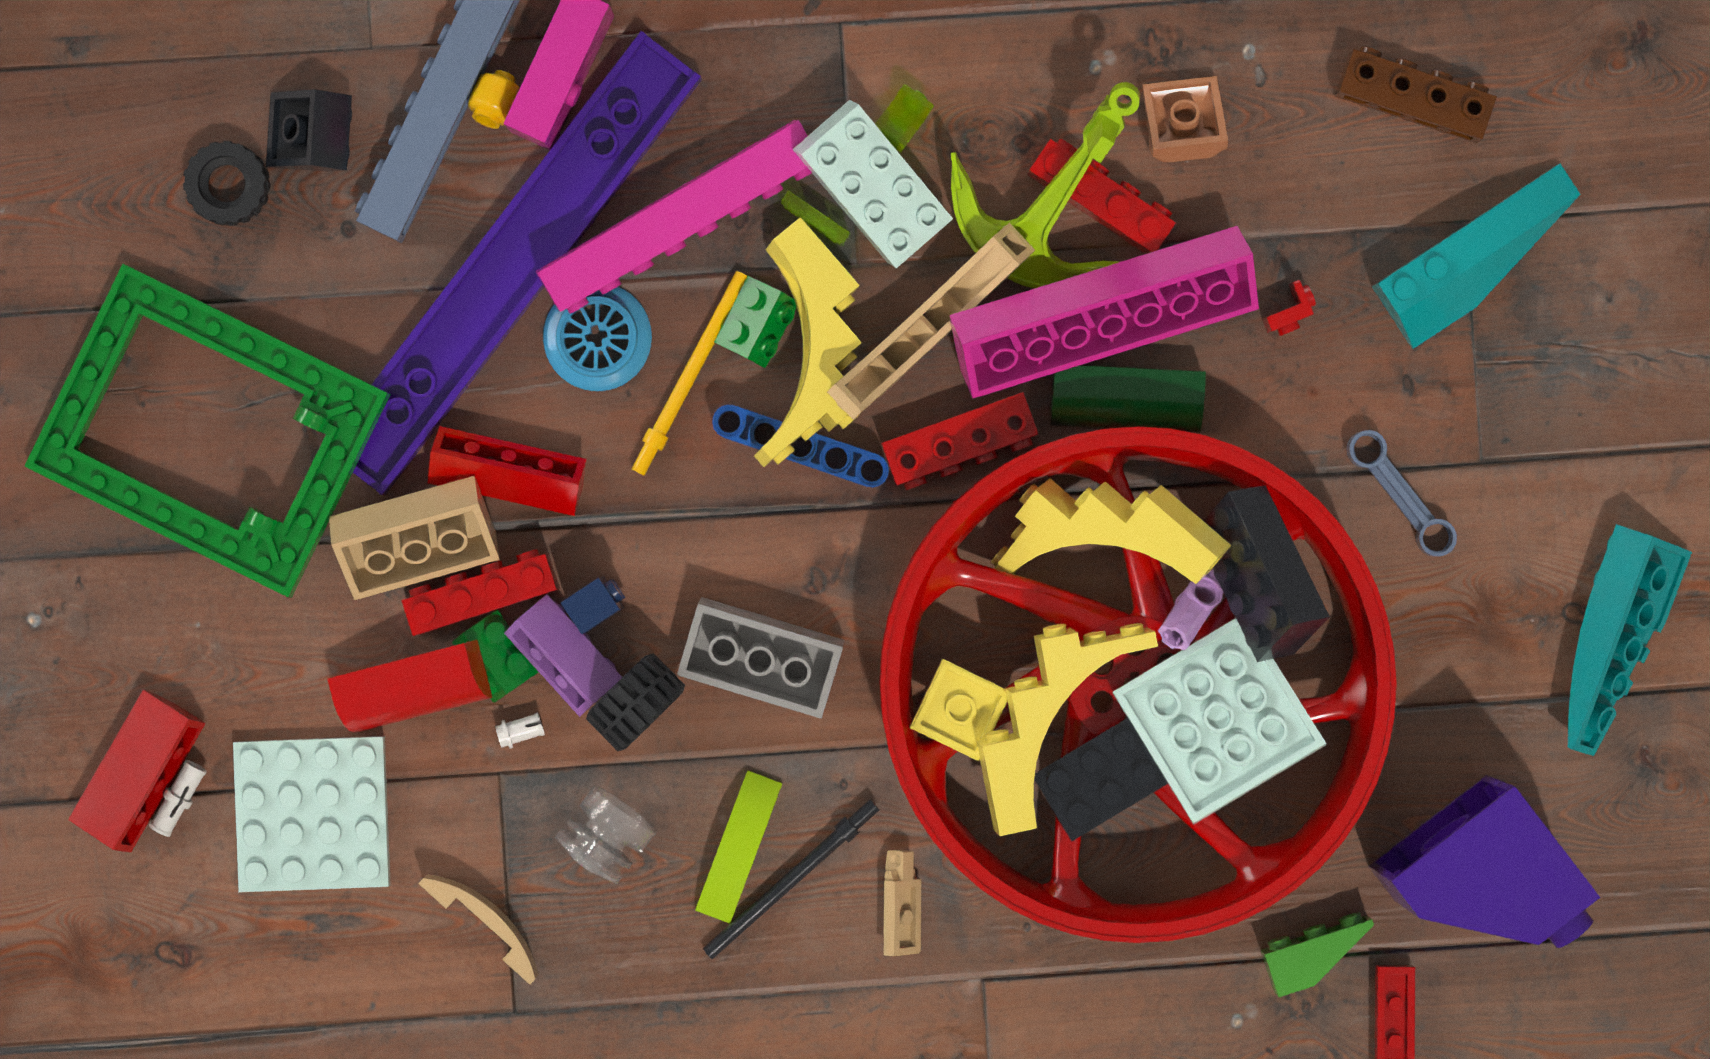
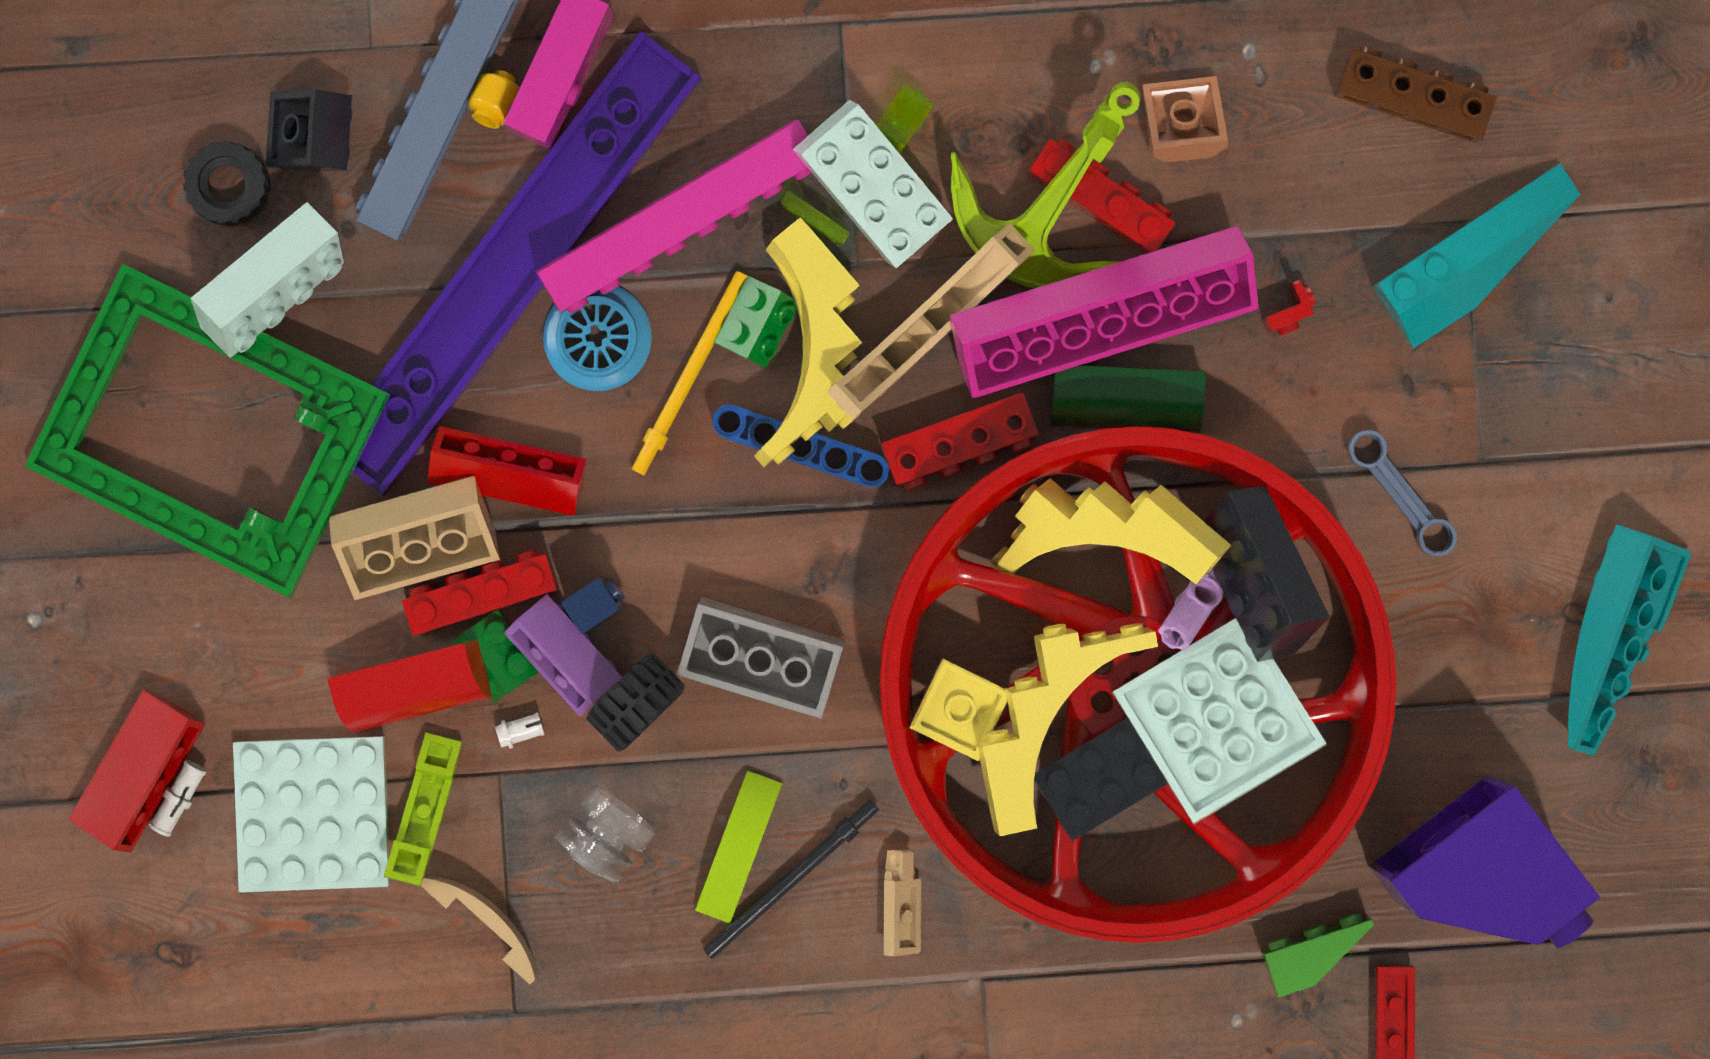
(268, 280): none -> light aqua brick
(424, 810): none -> lime slope

